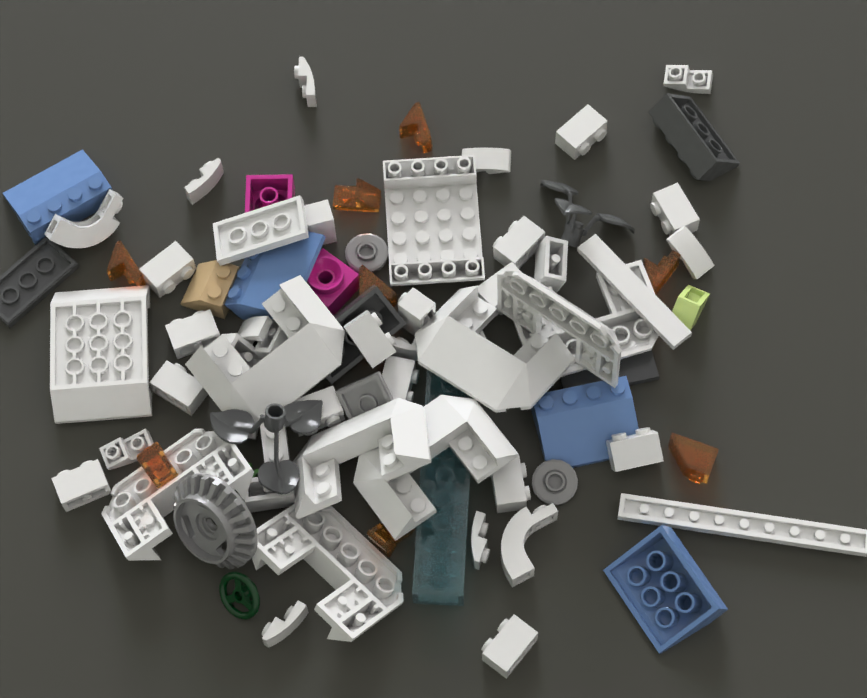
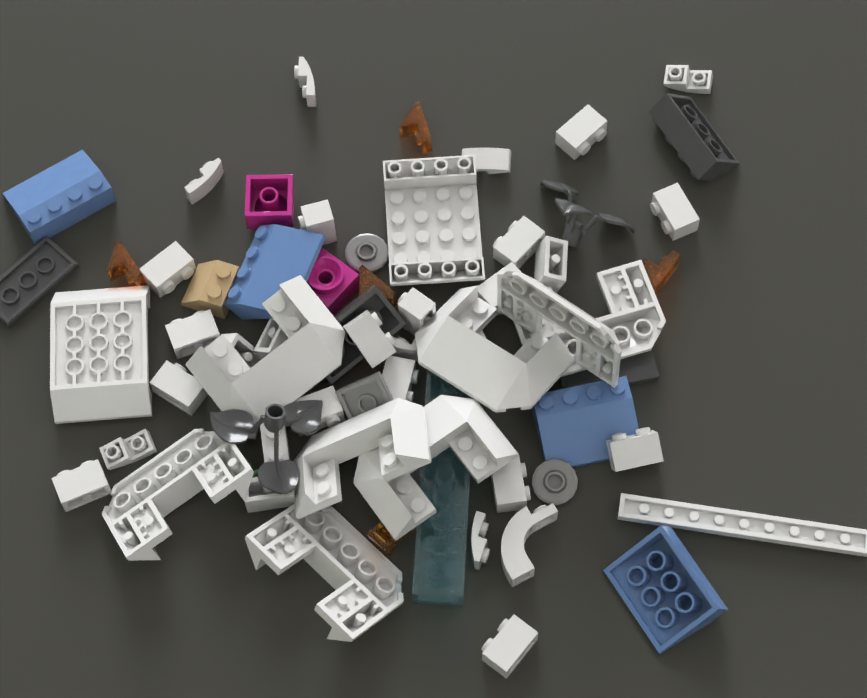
(90, 231): white arch -> none
(157, 464): clear orange slope -> none
(208, 498): light grey gear -> none
(244, 592): dark green piece -> none
(255, 328): white slope -> none
(260, 230): white plate -> none
(280, 629): white slope -> none
(357, 198): clear orange slope -> none
(634, 291): white tile -> none
(690, 305): yellowish green slope -> none
(691, 252): white slope -> none
(693, 457): clear orange slope -> none

